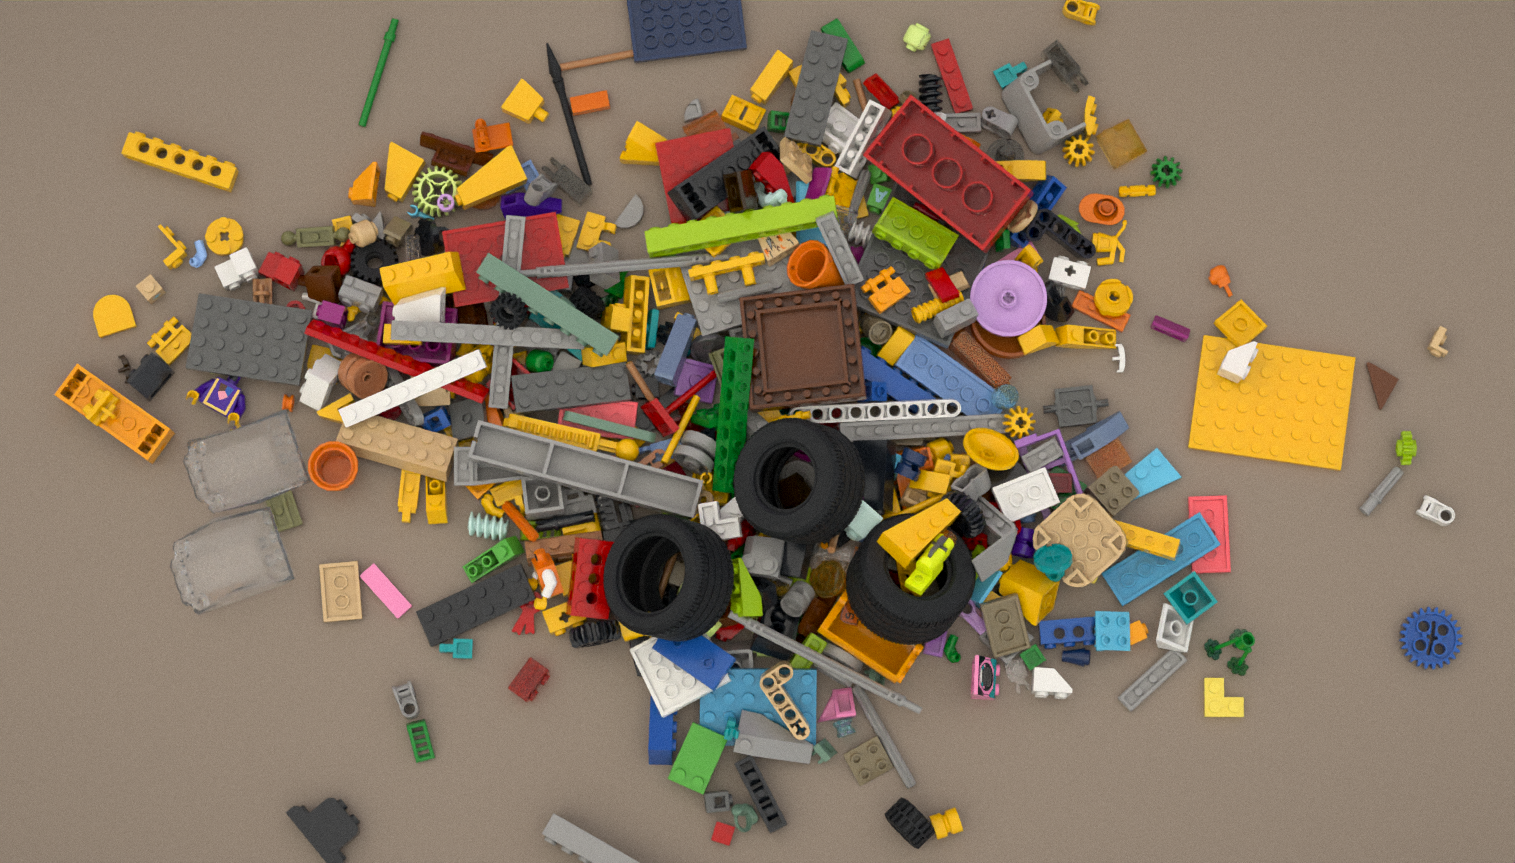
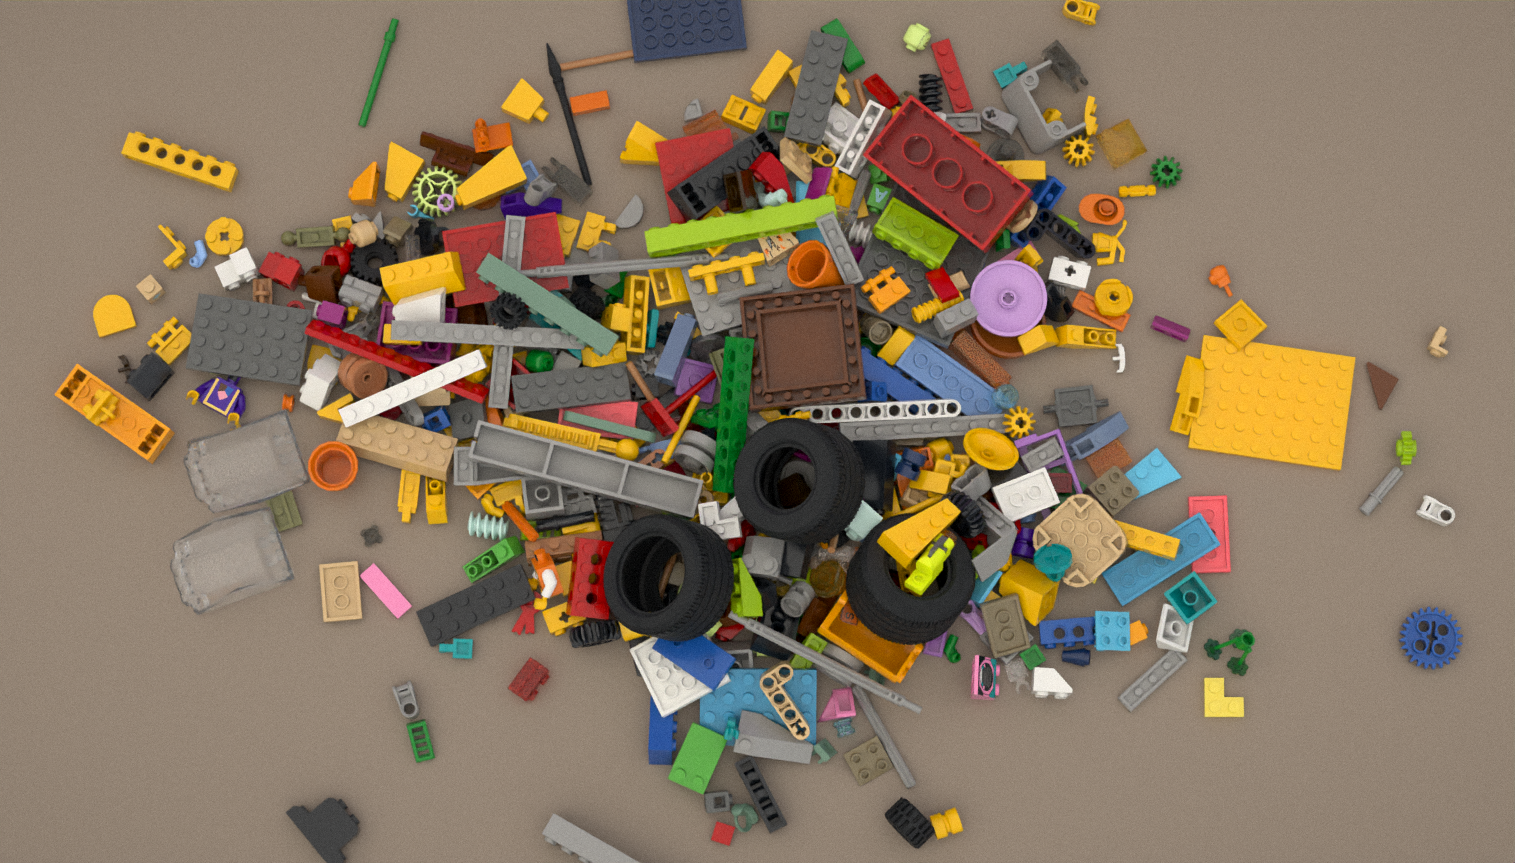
(376, 537): none -> clear smoke plate
(924, 210): dark red piece -> none
(1191, 395): none -> yellow slope
(1236, 361): white slope -> none

